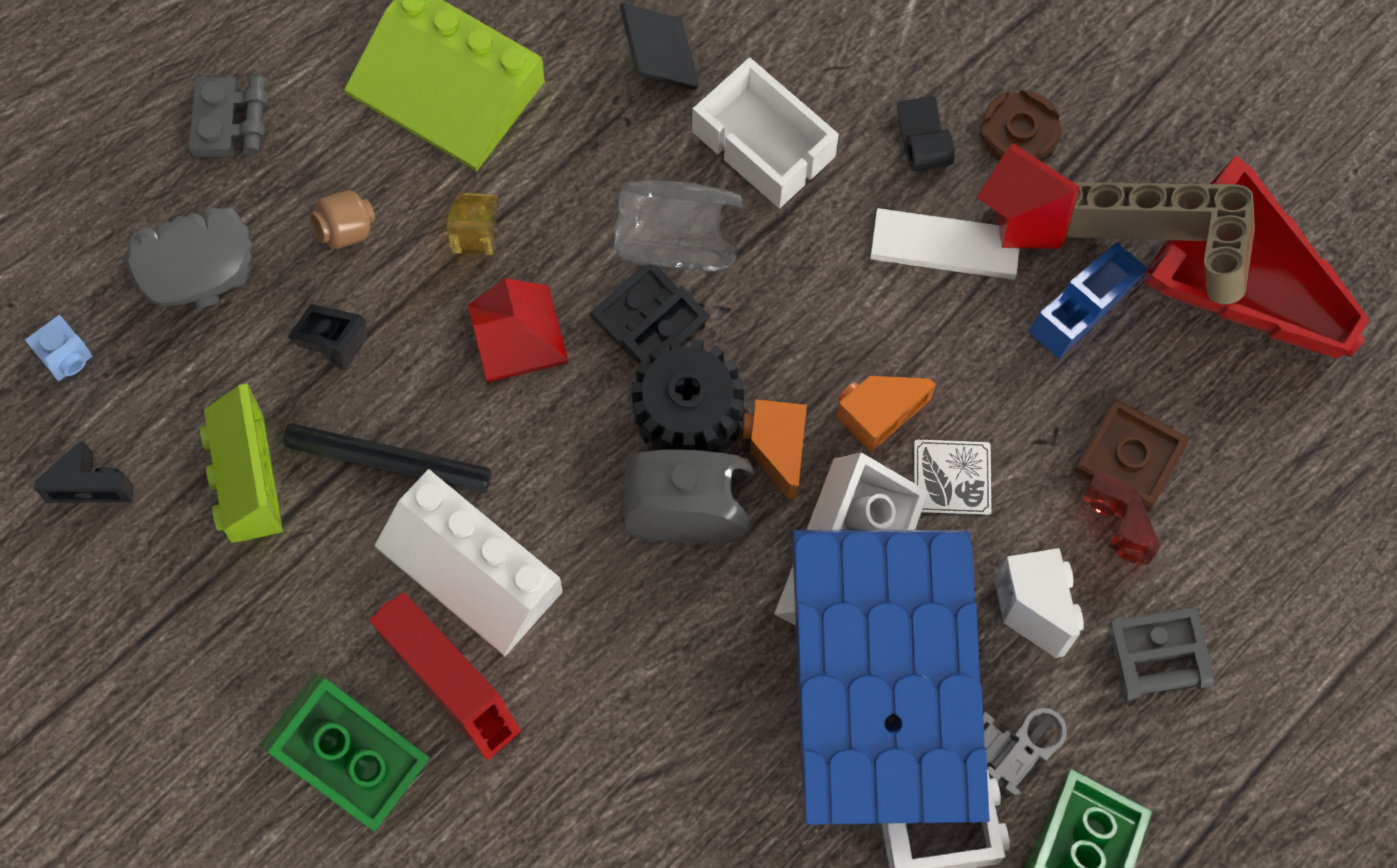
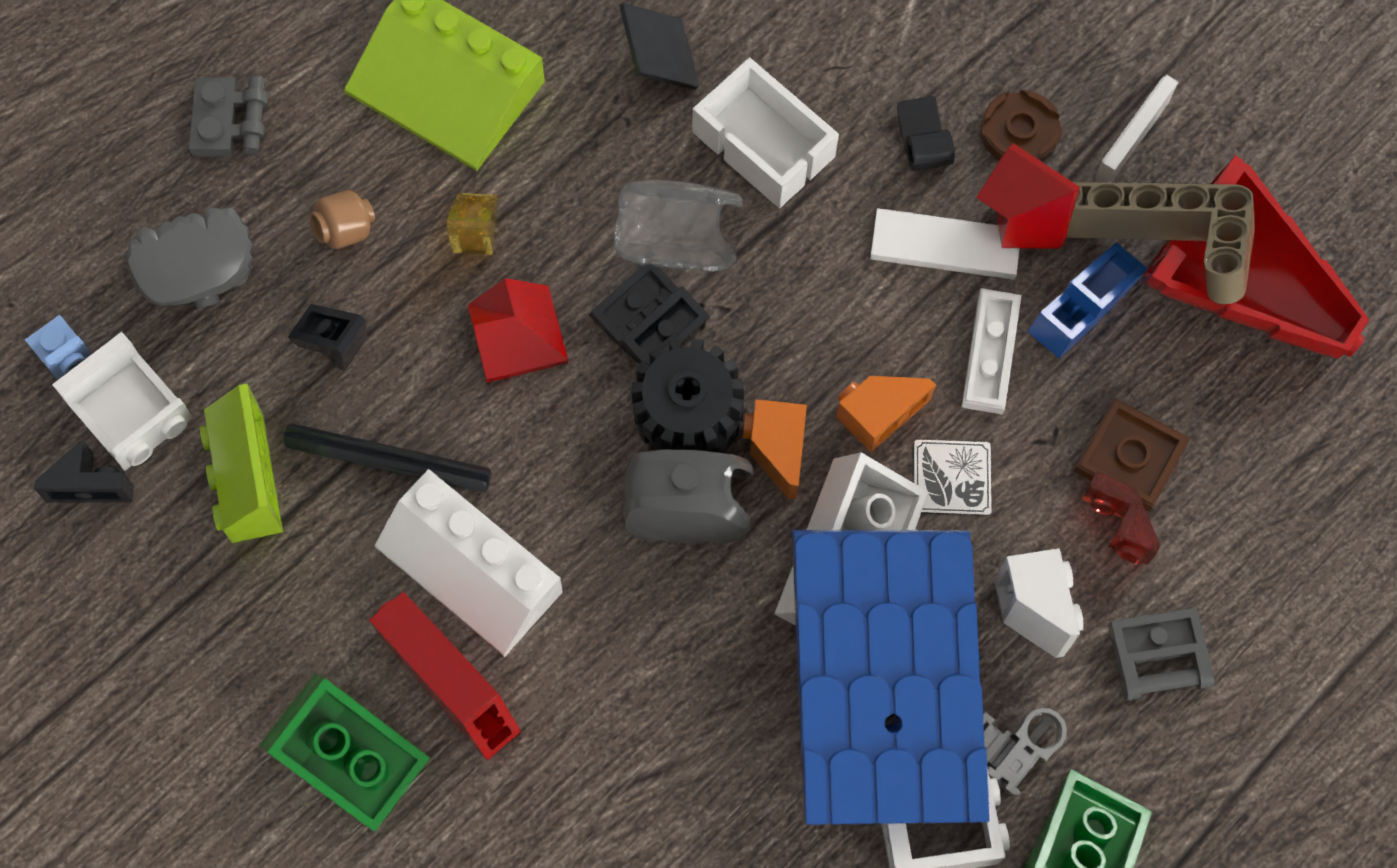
(123, 402): none -> white panel
(991, 351): none -> white tile
(1136, 130): none -> white tile

